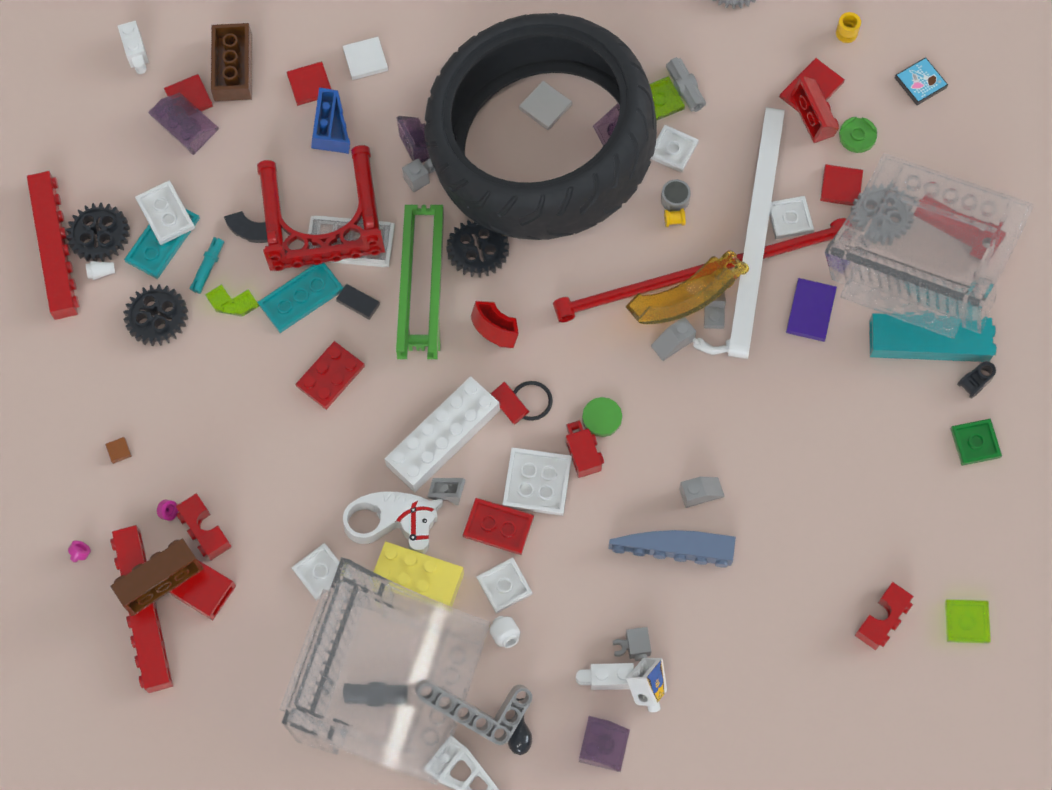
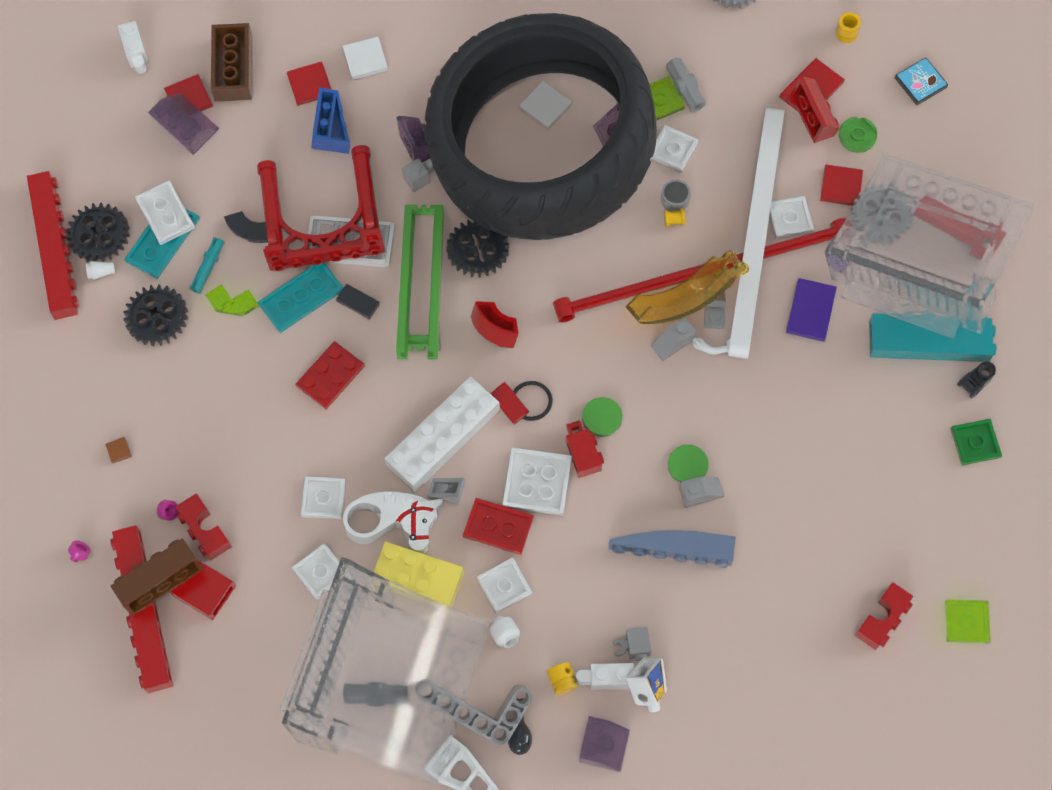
(323, 497): none -> white tile
(562, 678): none -> yellow piece
(687, 463): none -> bright green tile

